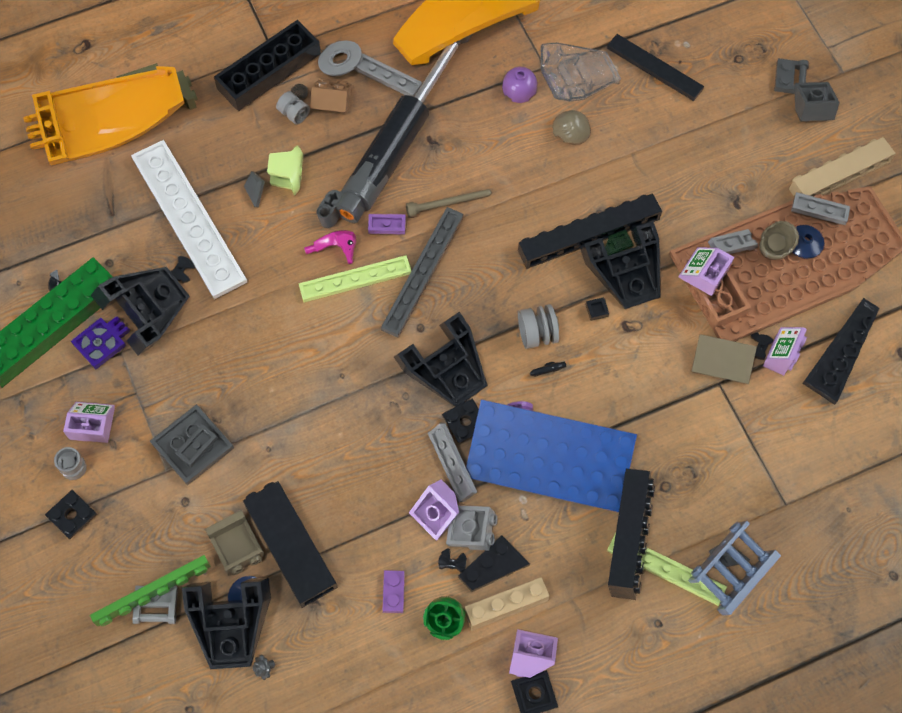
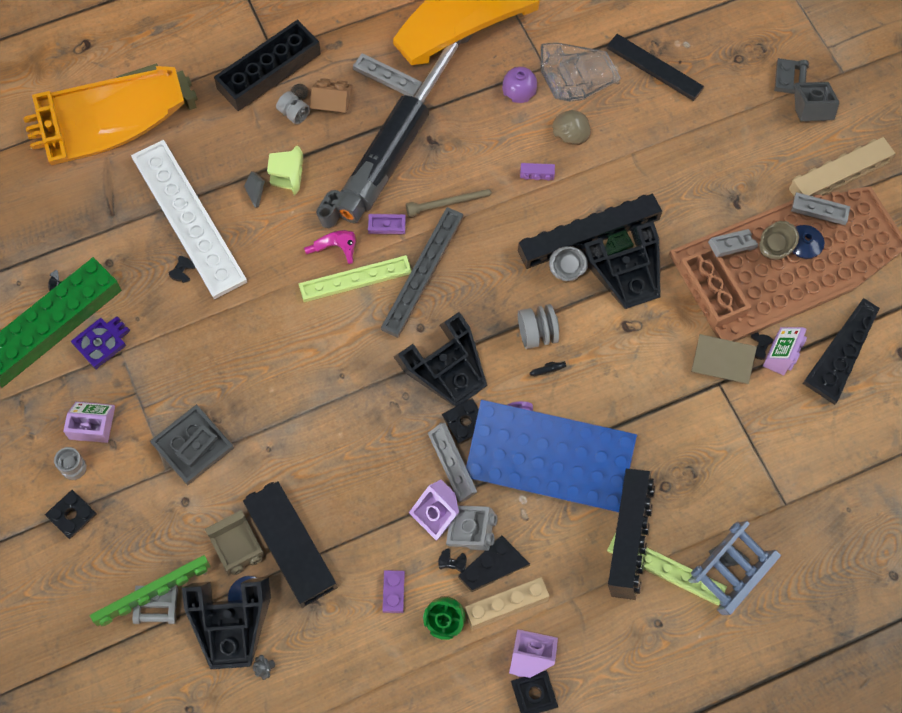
(149, 300): black wedge -> none
(330, 68): light grey piece -> none
(537, 171): none -> medium lavender piece
(568, 263): none -> light grey piece
(597, 309): black plate -> none
(706, 268): lavender slope -> none

